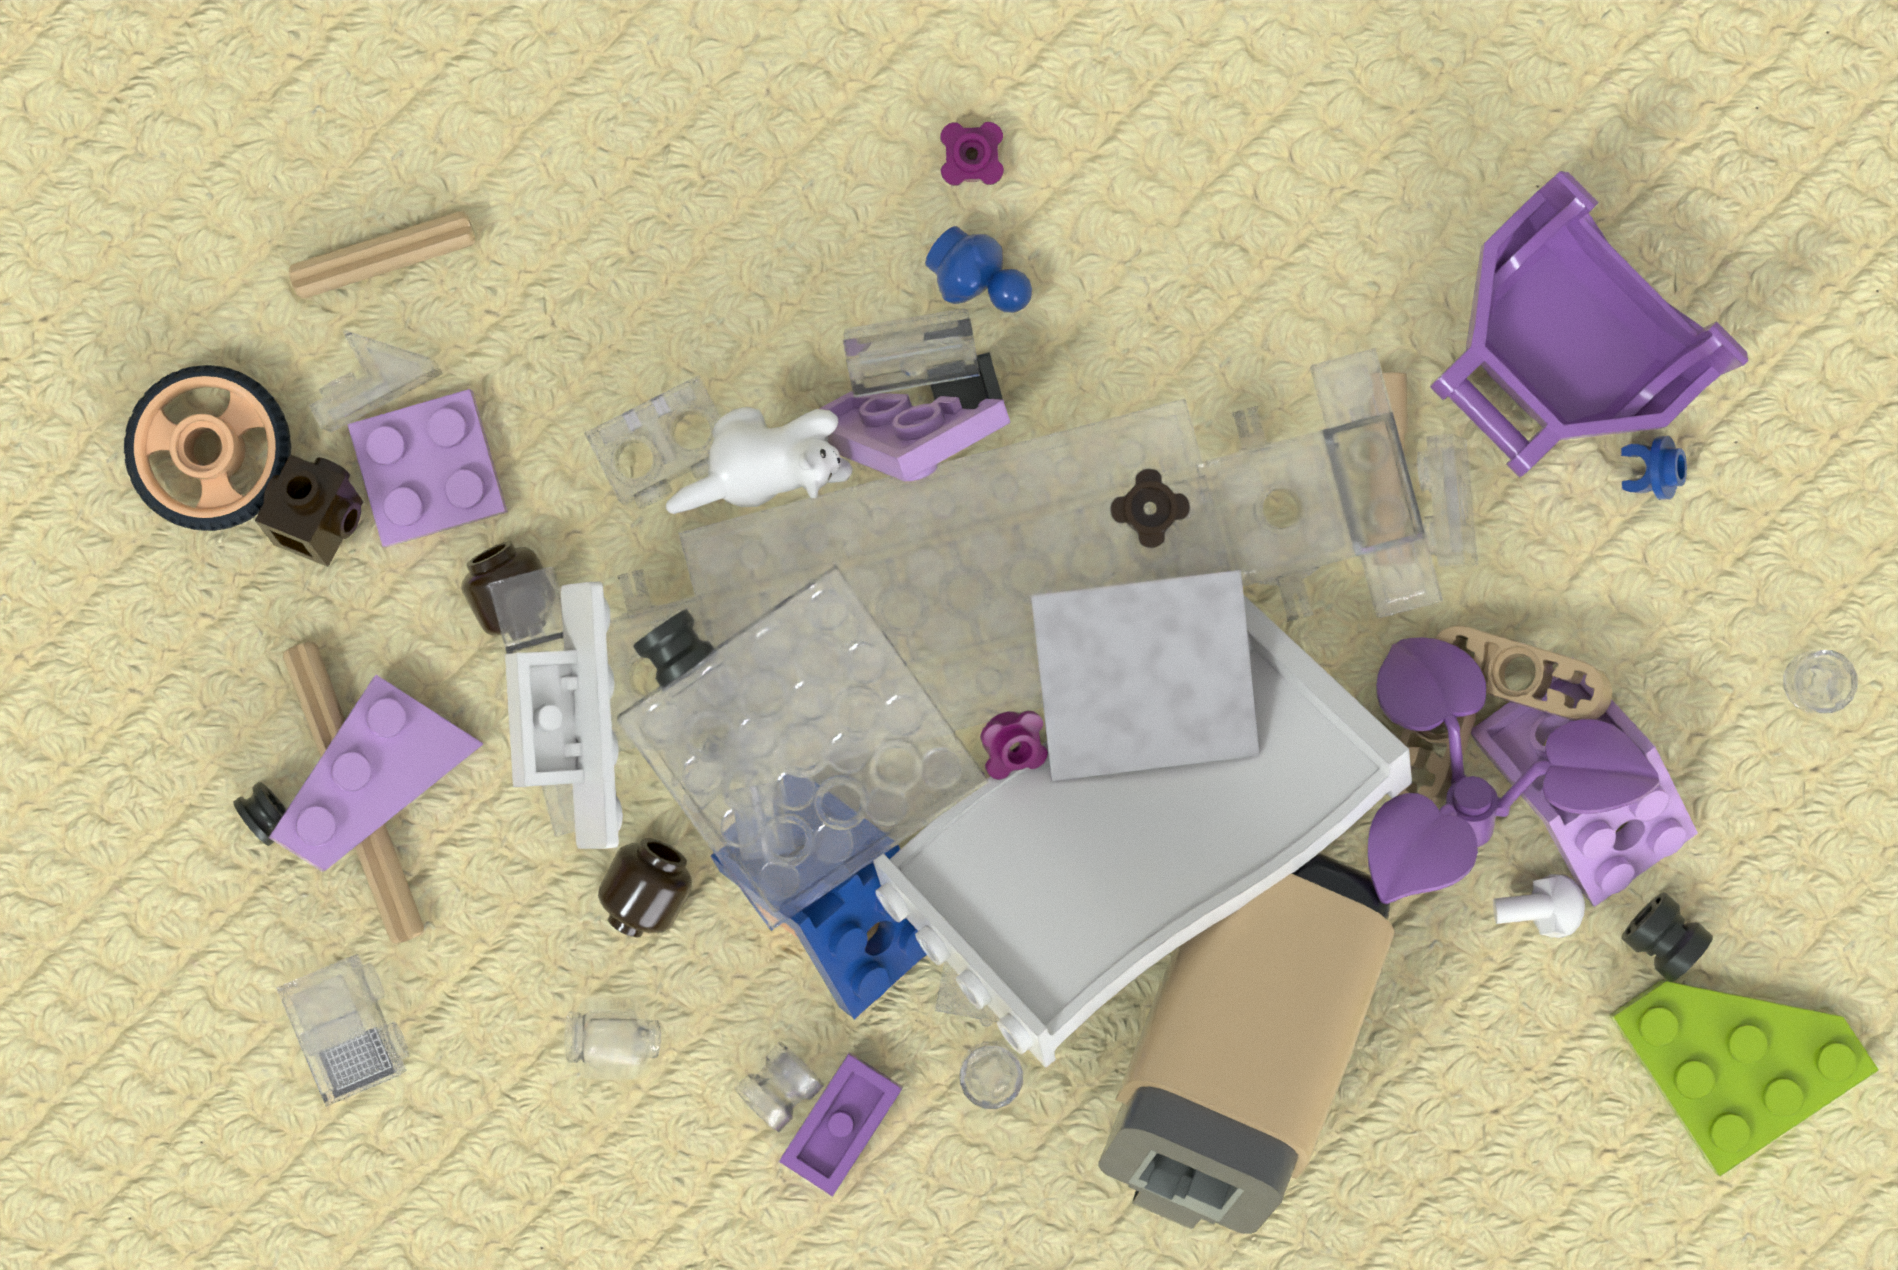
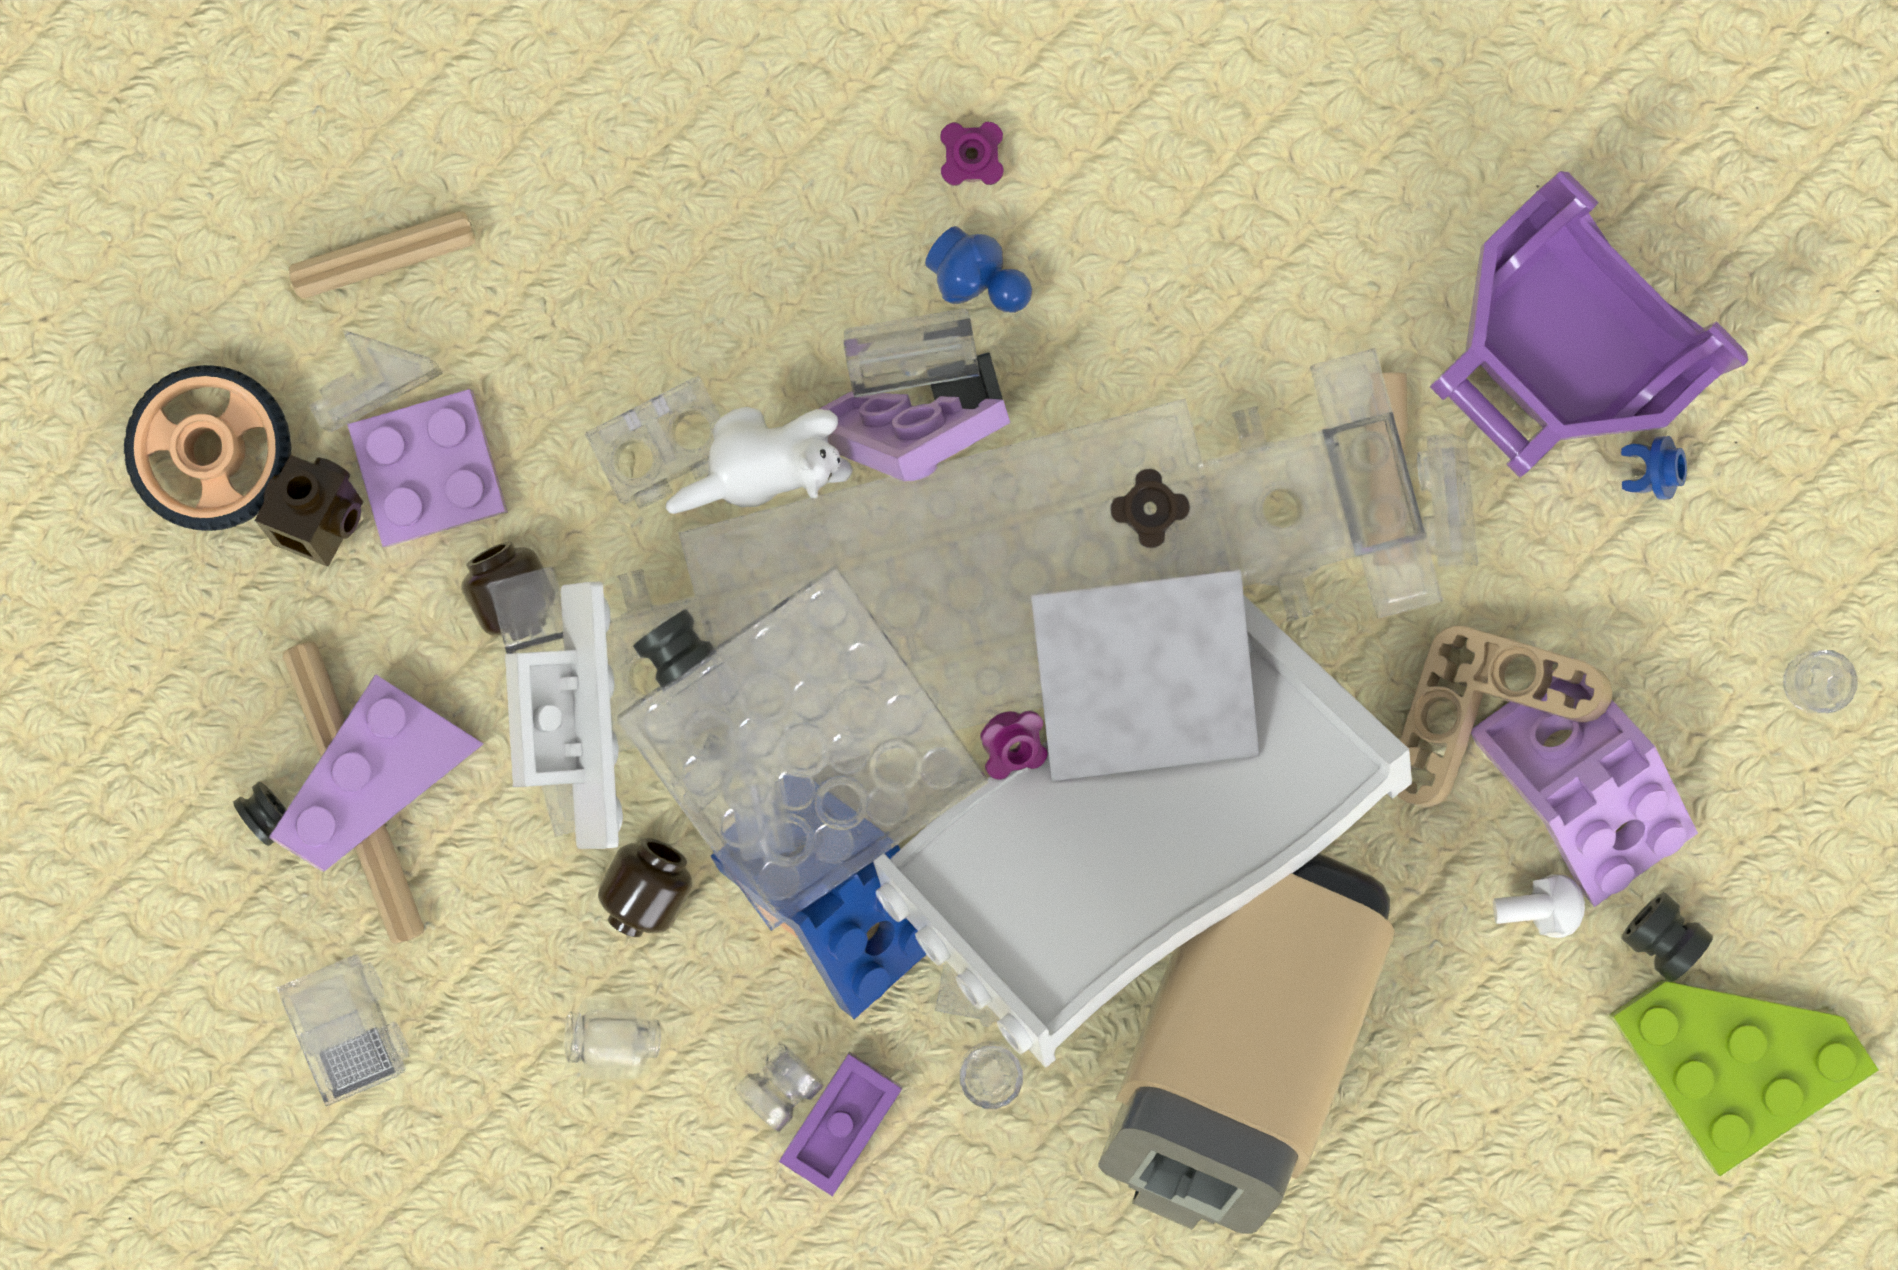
(1429, 848): medium lavender plant -> none

